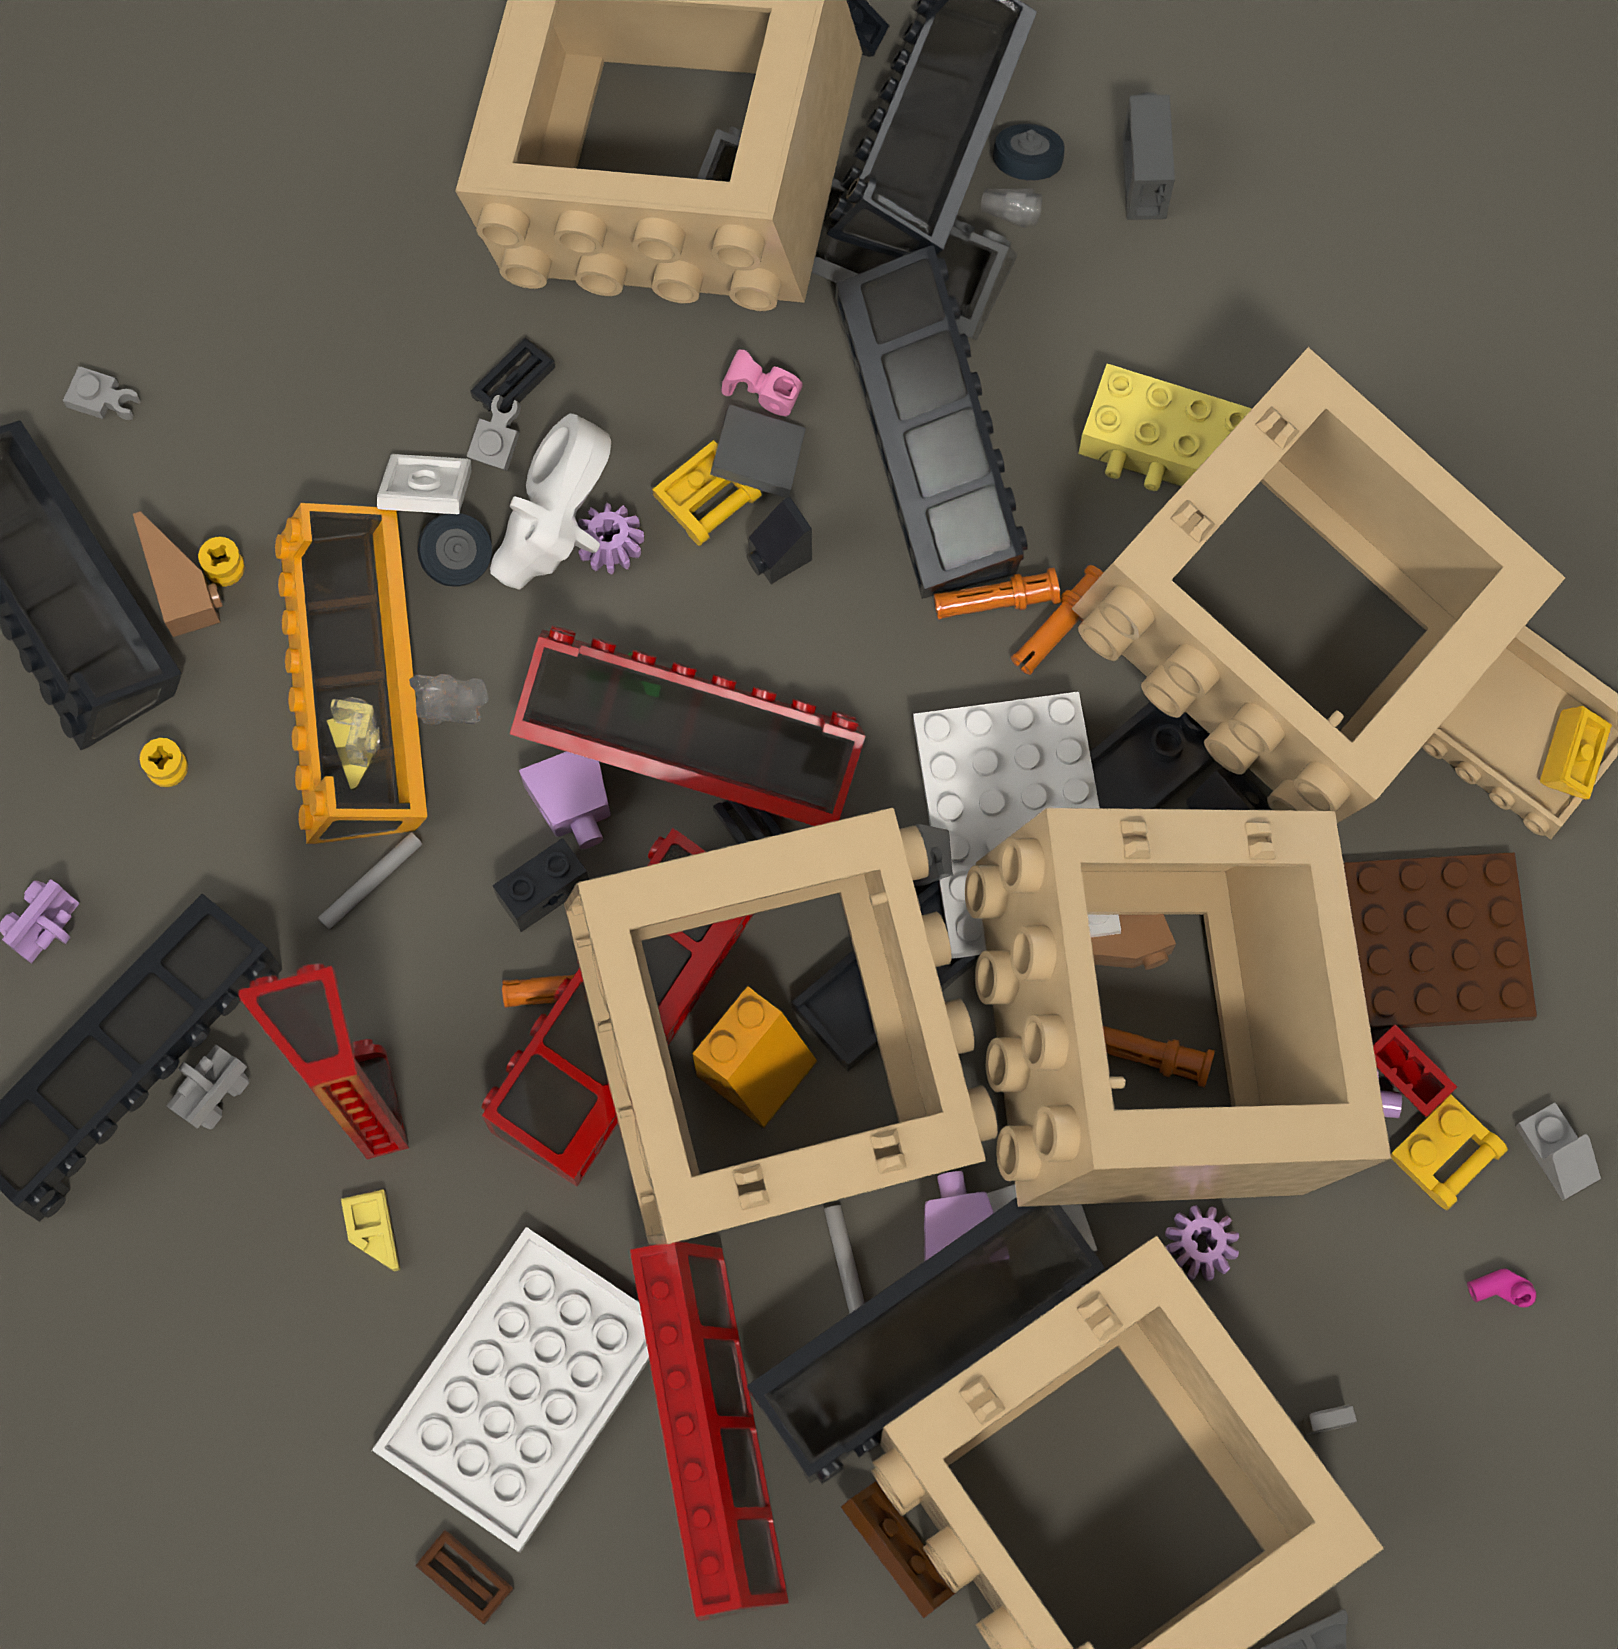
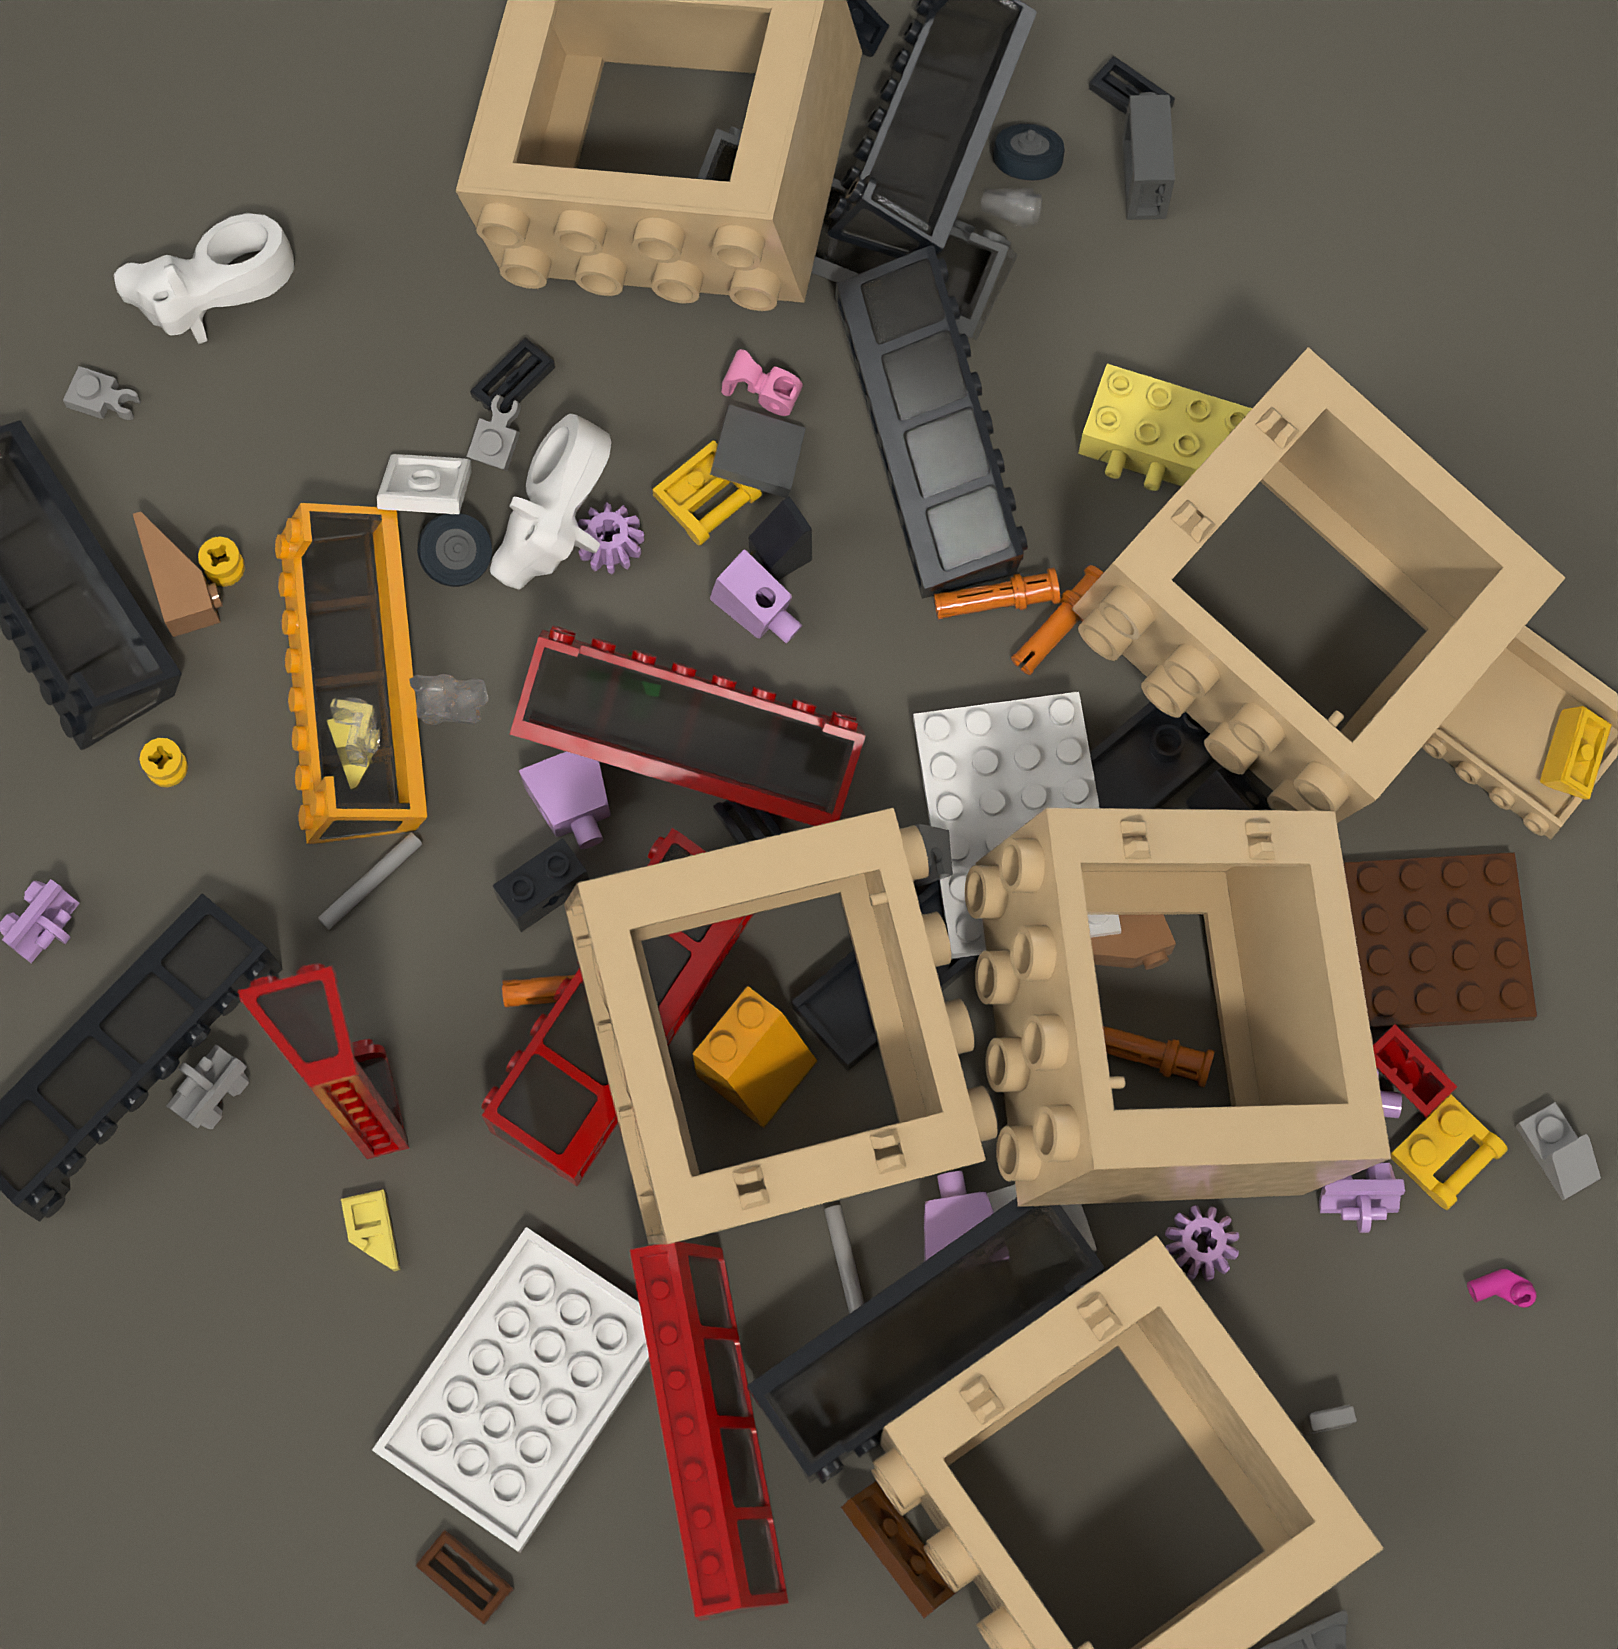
(180, 291): none -> white animal
(744, 588): none -> lavender torso
(1117, 92): none -> black tile
(1364, 1199): none -> lavender hips

